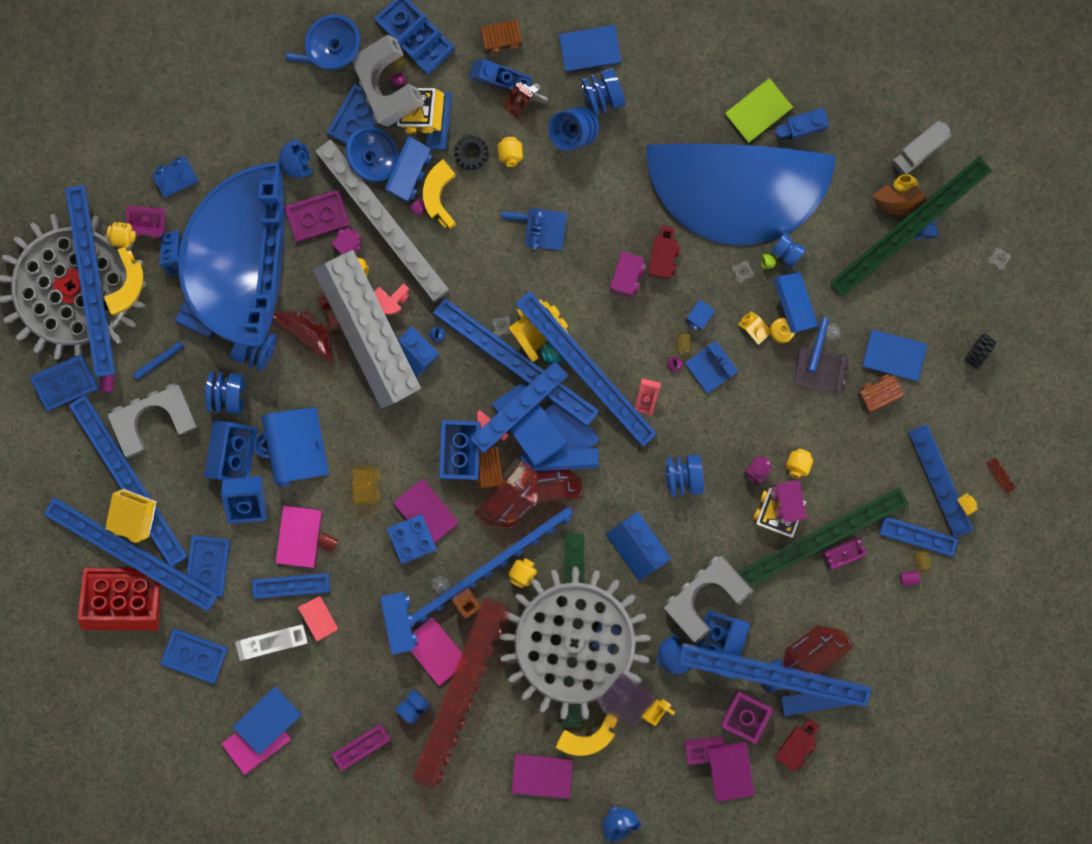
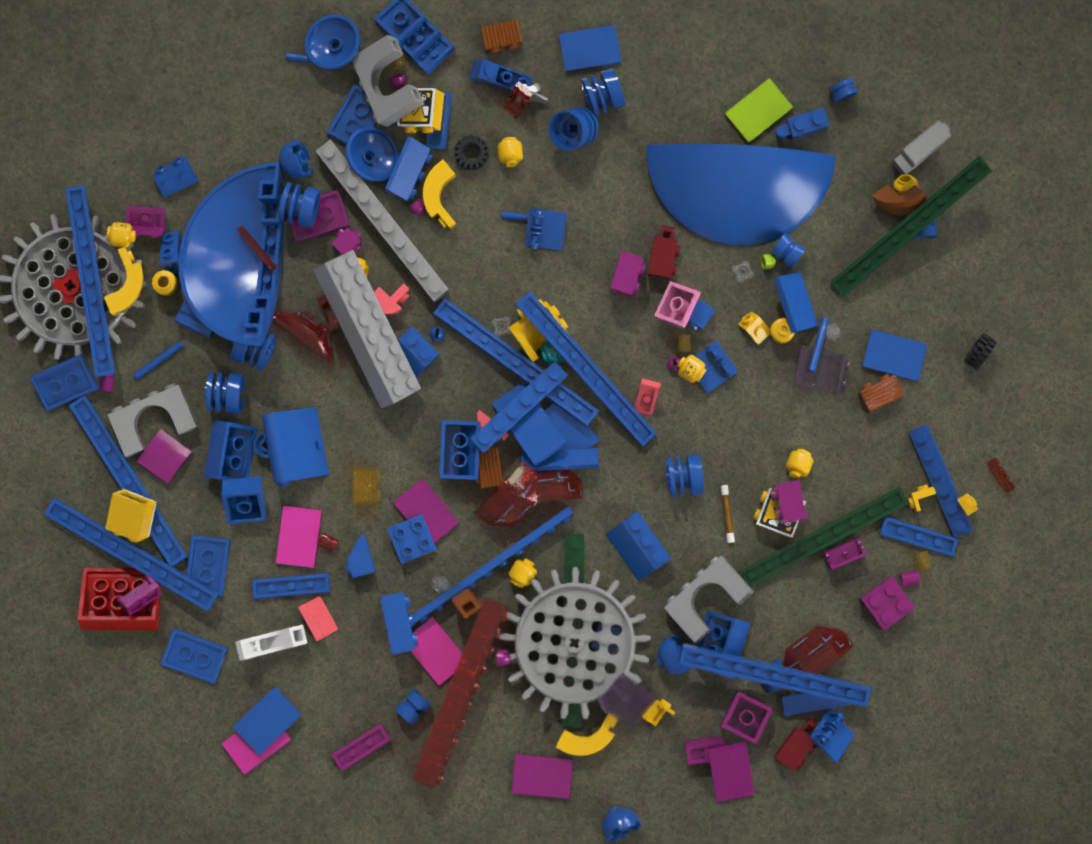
(140, 596): none -> magenta hinge
(164, 457): none -> magenta slope
(165, 283): none -> yellow head
(256, 247): none -> clear red bar
(299, 205): none -> blue wheel
(360, 559): none -> blue slope
(503, 657): none -> magenta hinge
(677, 305): none -> bright pink slope
(691, 368): none -> yellow head
(727, 513): none -> pearl gold bar
(758, 470): magenta brick -> none
(832, 734): none -> blue hinge
(843, 90): none -> blue wheel
(886, 603): none -> magenta brick
(922, 491): none -> yellow bracket
(1005, 257): clear plate -> none

